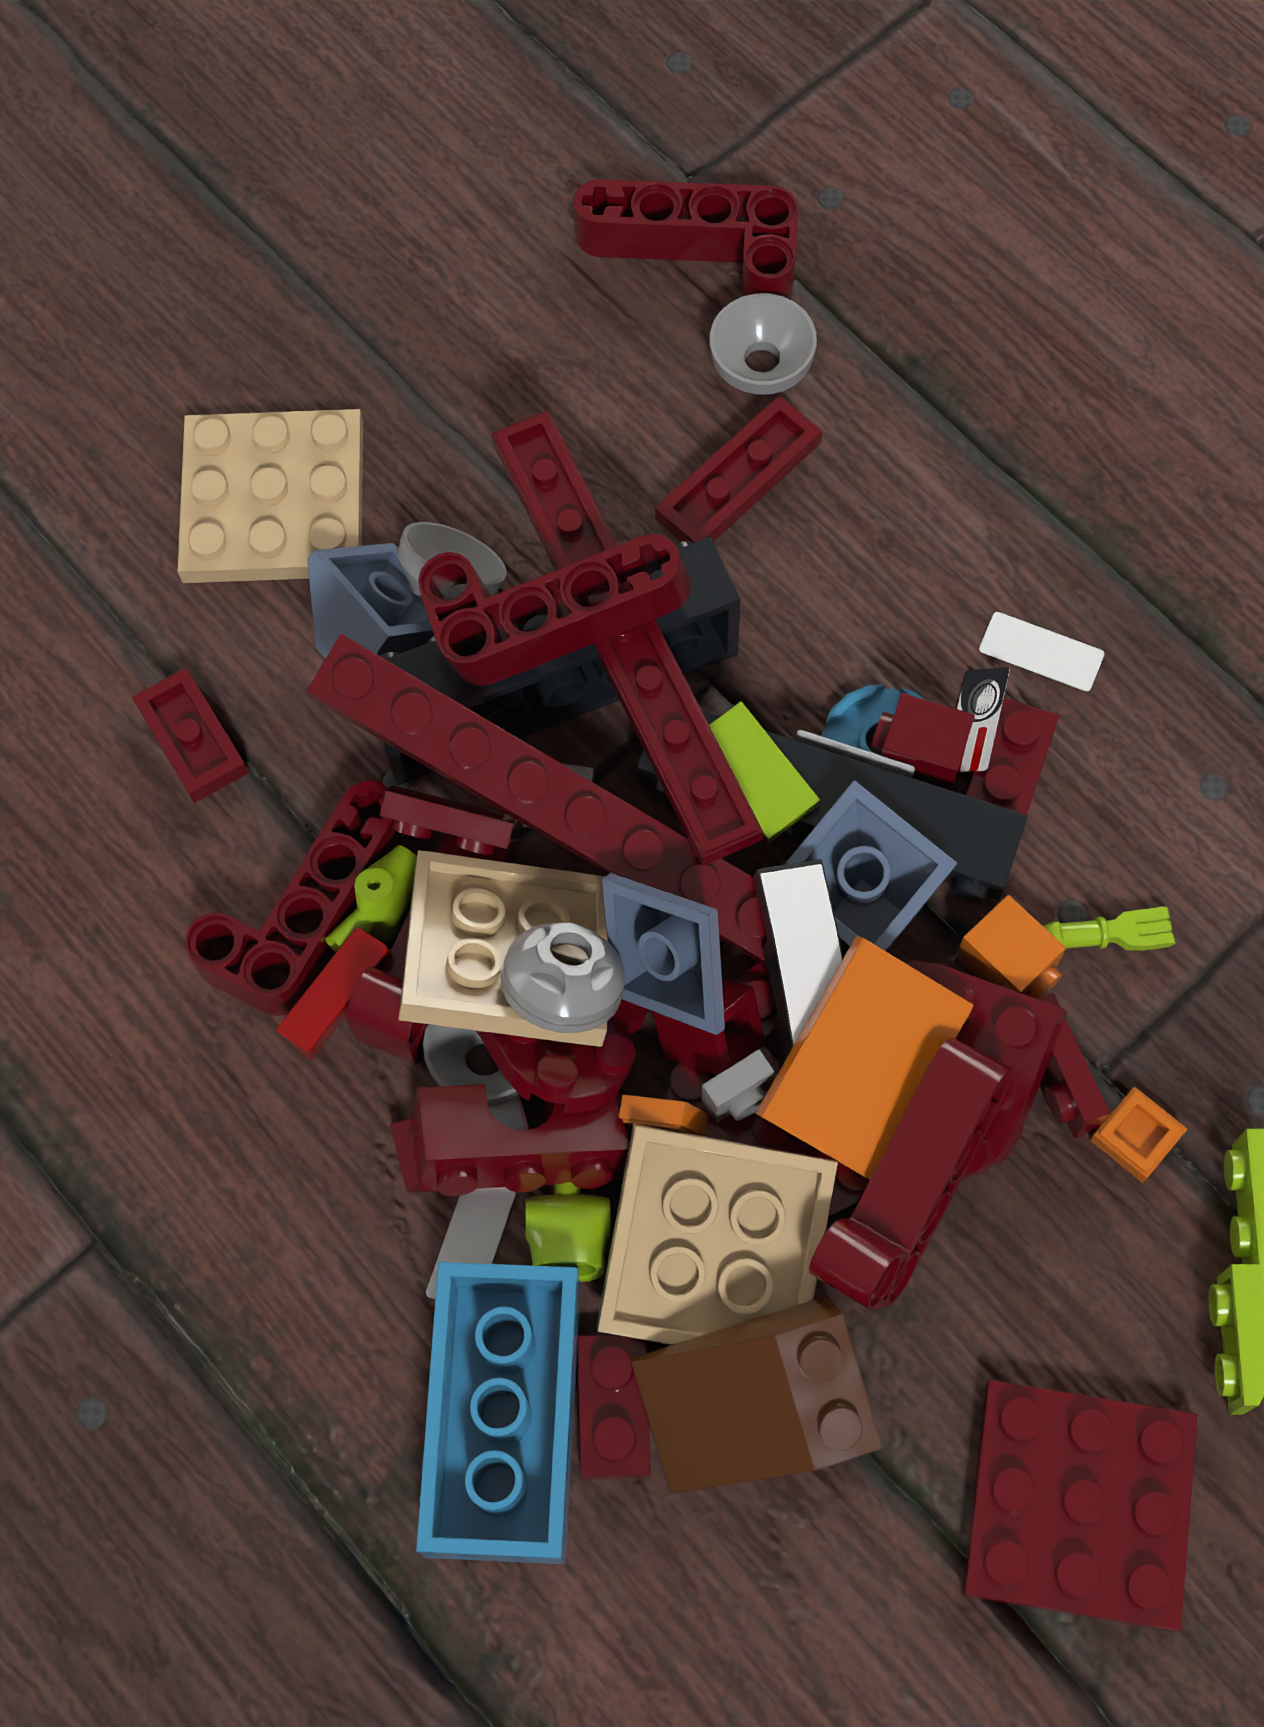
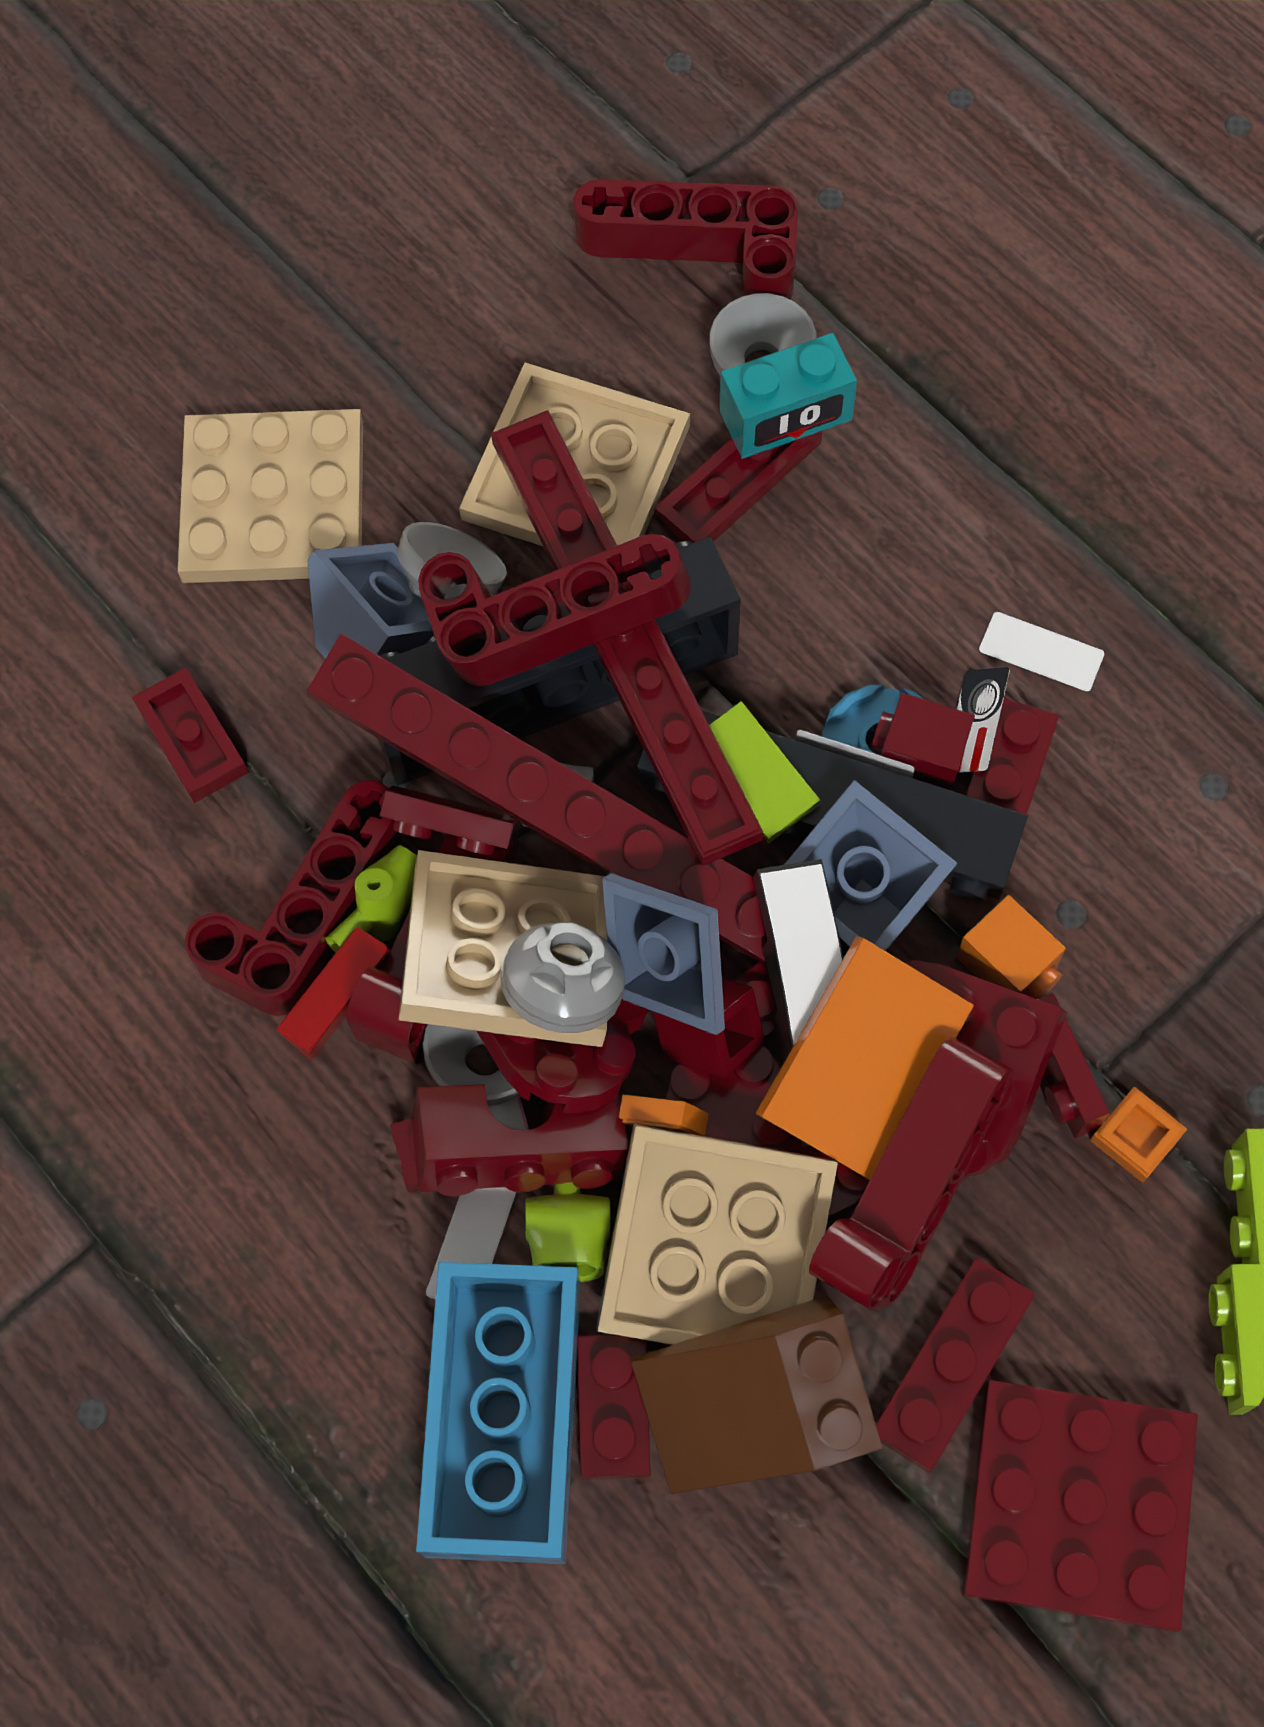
(615, 439): none -> tan plate
(738, 1089): light grey plate -> none
(787, 395): none -> teal brick
(953, 1365): none -> dark red plate
(1131, 930): lime piece -> none

